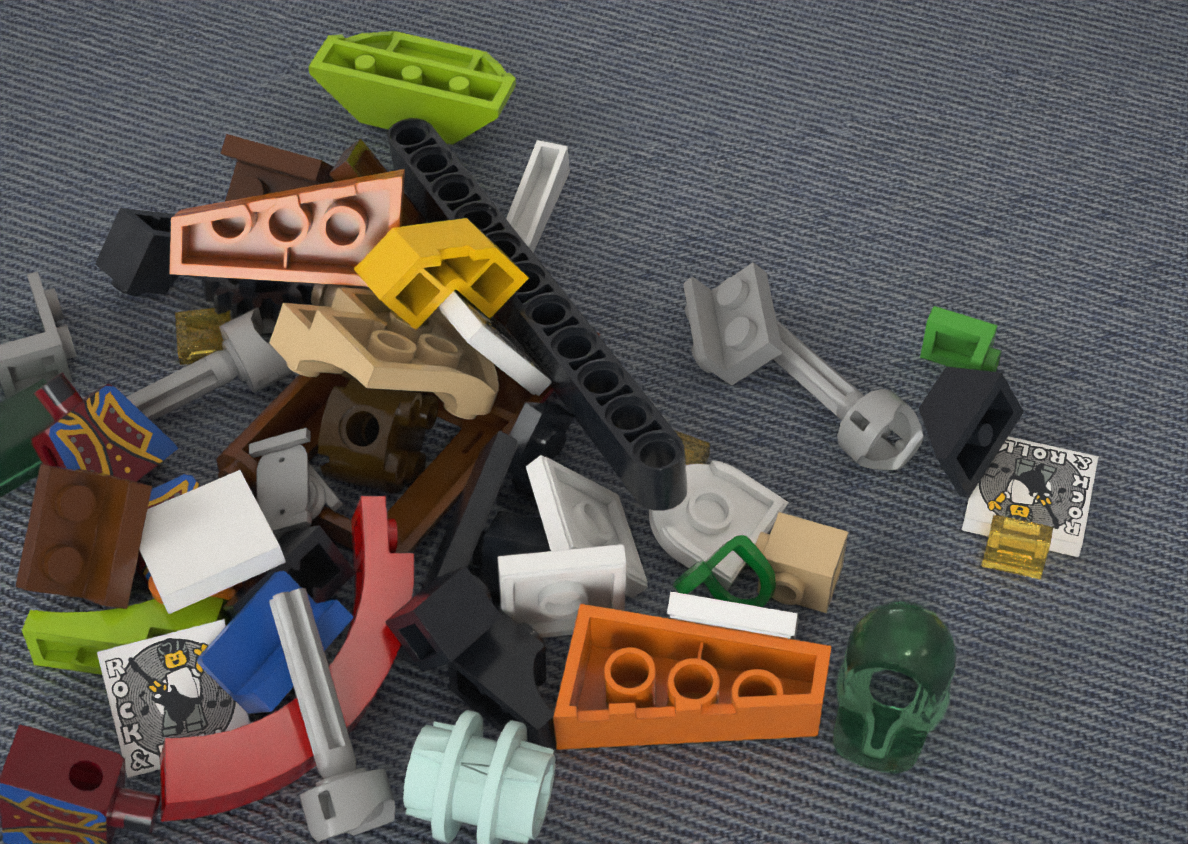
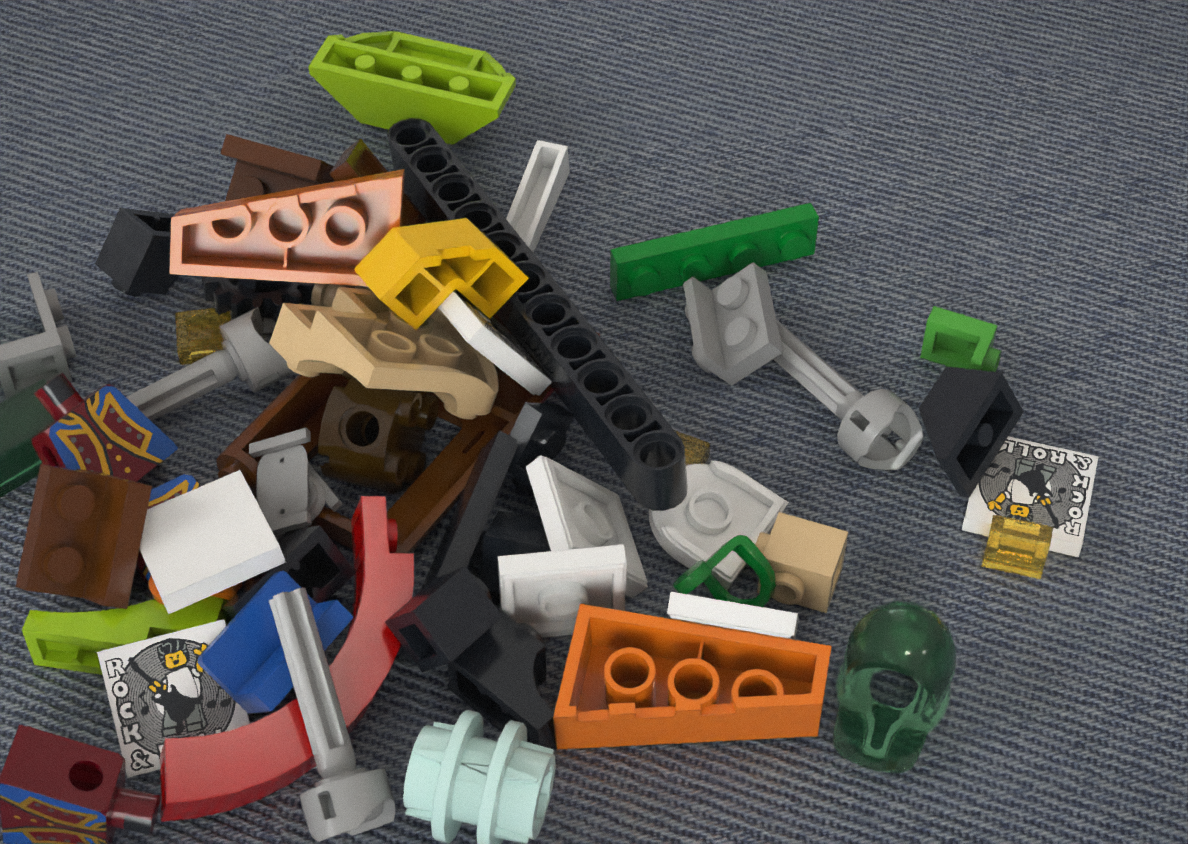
(713, 251): none -> green plate

